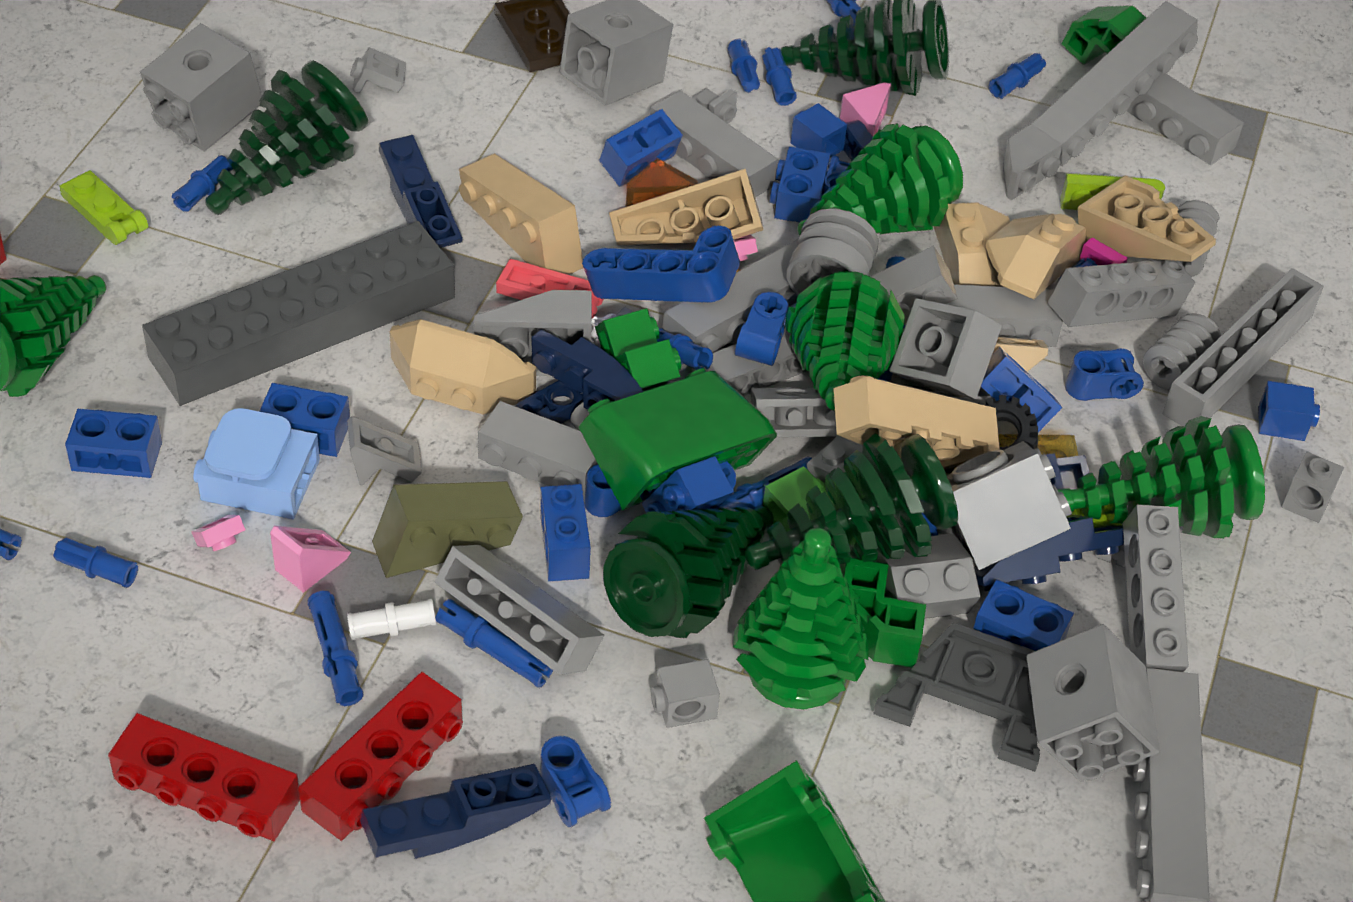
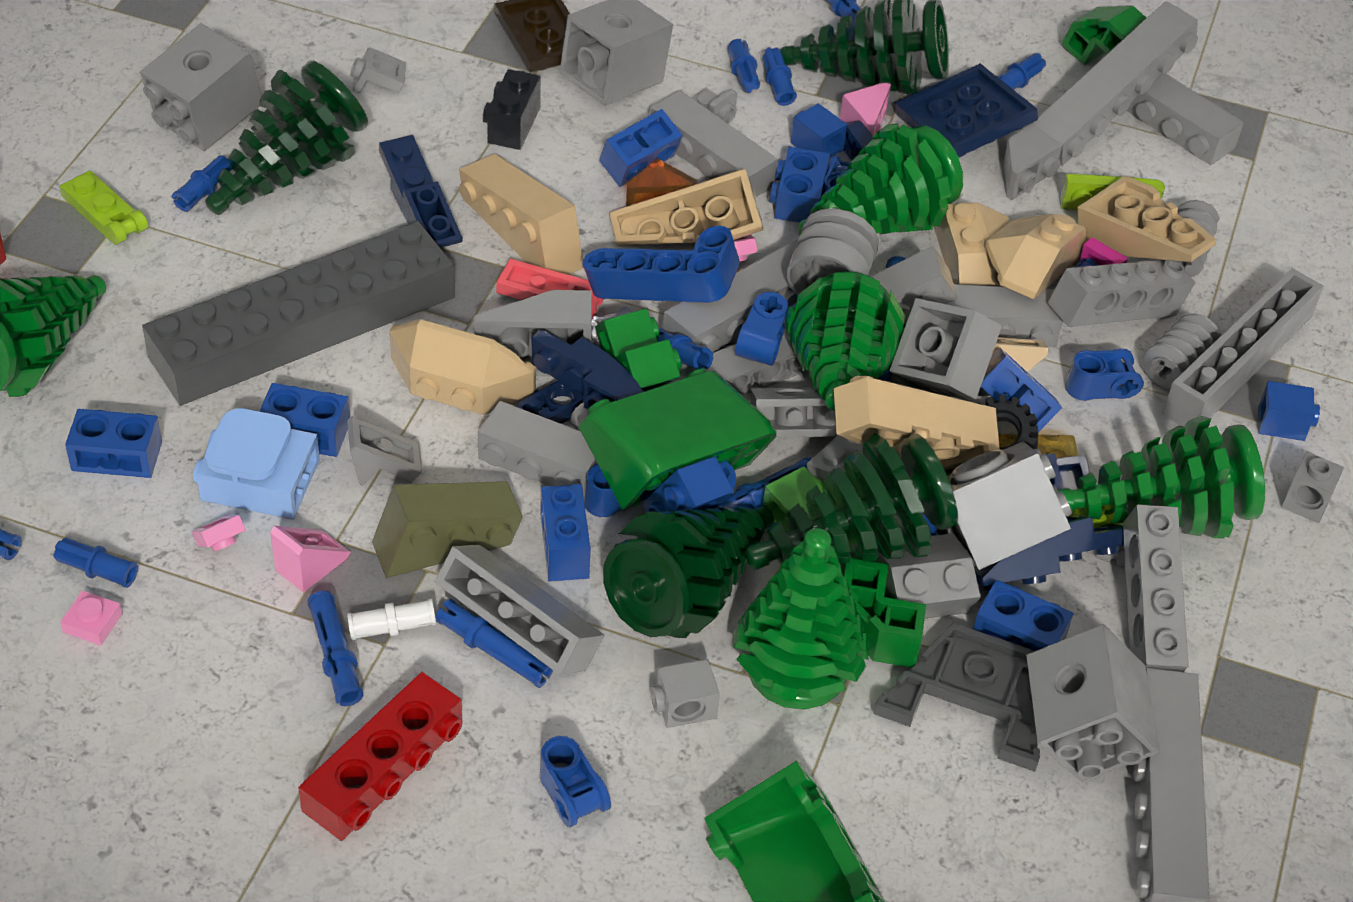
(91, 617): none -> bright pink plate
(193, 758): red brick -> none
(450, 819): dark blue slope -> none
(512, 109): none -> black brick
(968, 109): none -> dark blue plate

